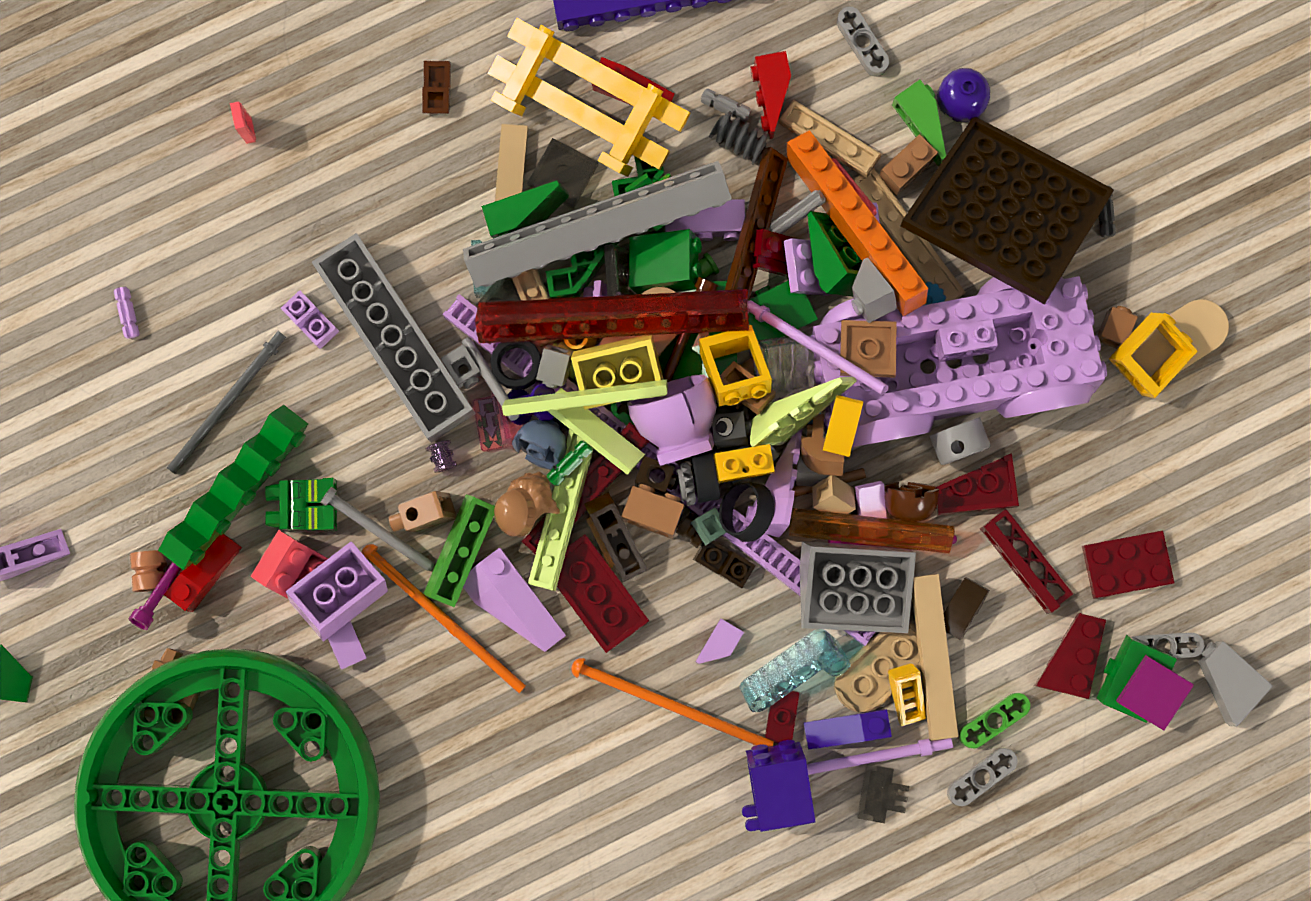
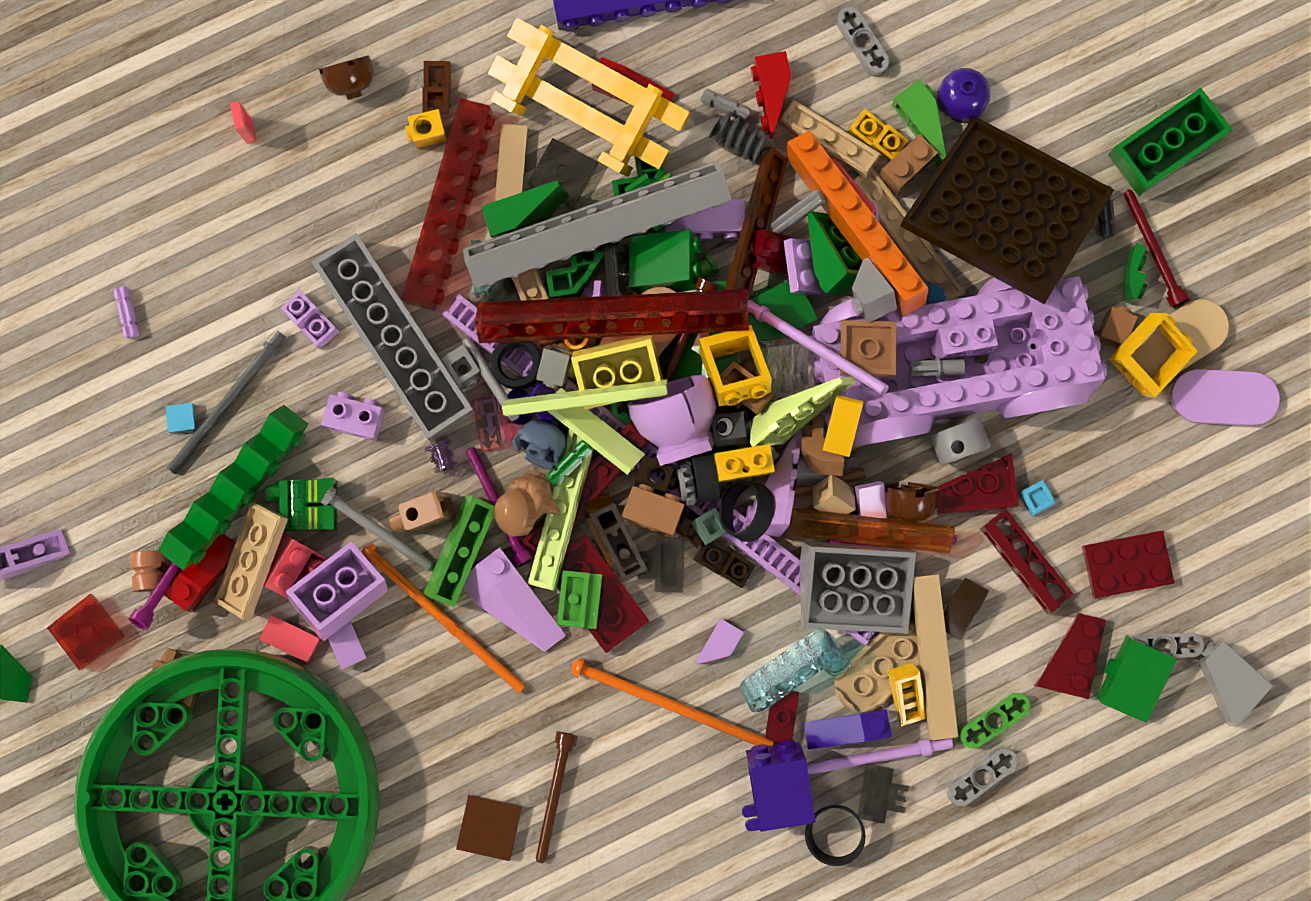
(85, 632): none -> clear red plate
(181, 418): none -> medium azure tile
(250, 560): none -> tan tile
(290, 638): none -> coral tile
(348, 77): none -> reddish brown cylinder
(353, 417): none -> lavender brick
(435, 136): none -> yellow brick
(467, 115): none -> clear red brick
(489, 827): none -> reddish brown tile
(520, 553): none -> magenta piece
(565, 743): none -> reddish brown piece
(579, 599): none -> bright green plate
(666, 565): none -> clear smoke hinge
(832, 860): none -> black tyre
(877, 135): none -> yellow slope
(937, 367): none -> light grey axle
(1037, 497): none -> medium azure tile
(1133, 280): none -> green slope
(1154, 692): magenta tile -> none
(1170, 142): none -> green brick
(1175, 293): none -> dark red piece
(1225, 397): none -> lavender tile

